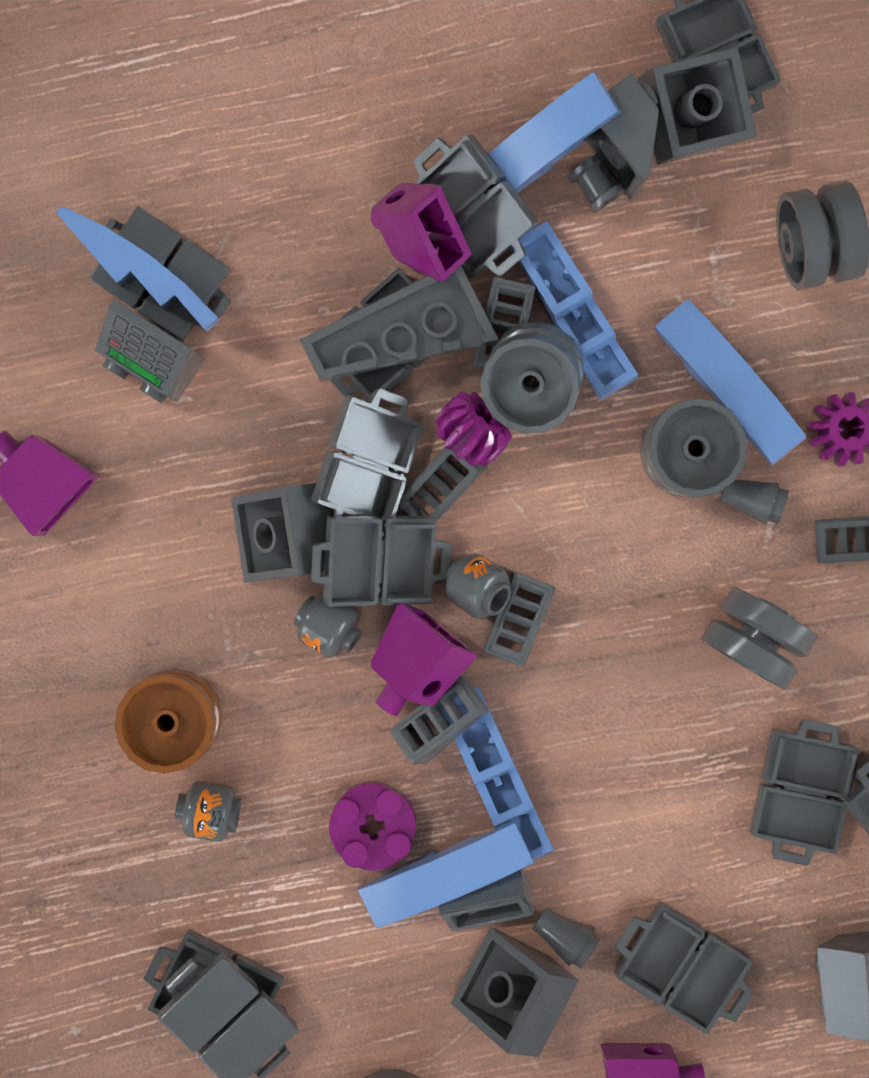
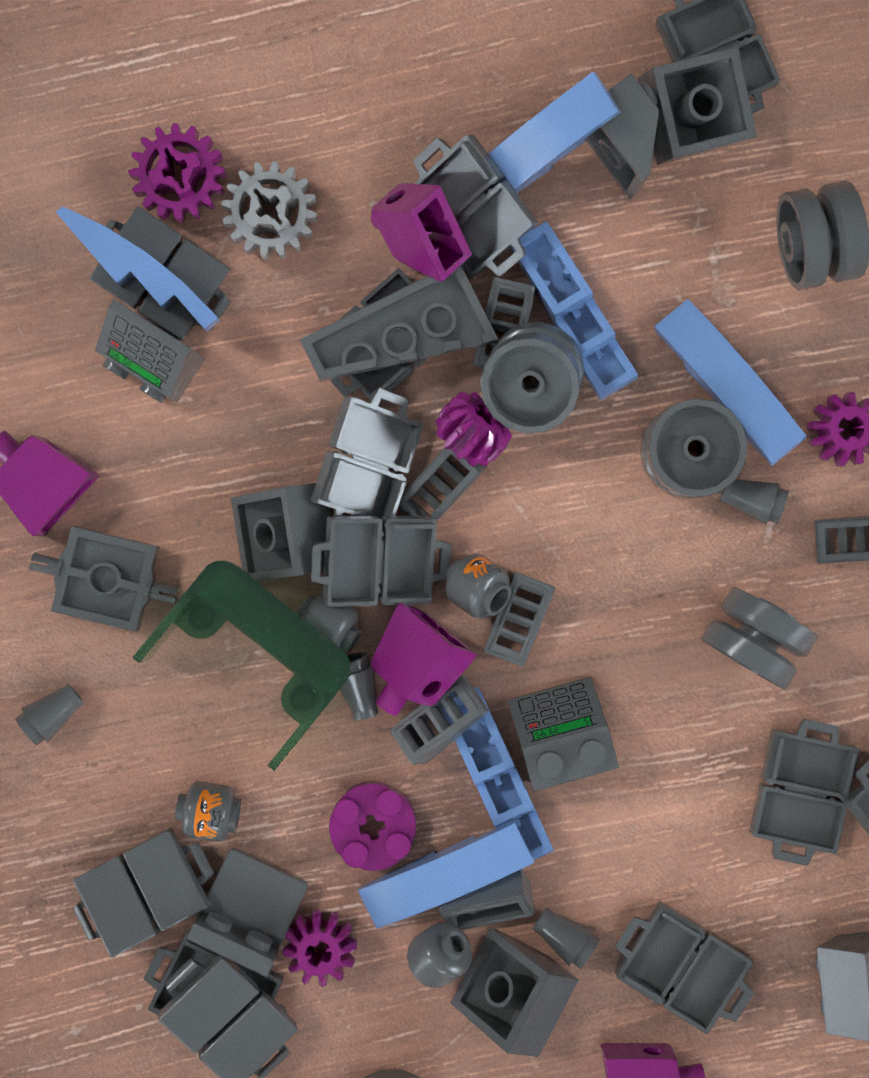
(47, 715): none -> dark grey cone
(104, 578): none -> dark grey plate
(142, 892): none -> dark grey piece
(161, 177): none -> magenta gear
(161, 745): dark orange wheel -> none
(231, 594): none -> clear green windscreen
(248, 911): none -> dark grey bracket
(255, 220): none -> light grey gear
(331, 959): none -> magenta gear
(360, 687): none -> dark grey cone
(439, 955): none -> dark grey head
(563, 734): none -> dark grey slope
(596, 183): dark grey bush -> none

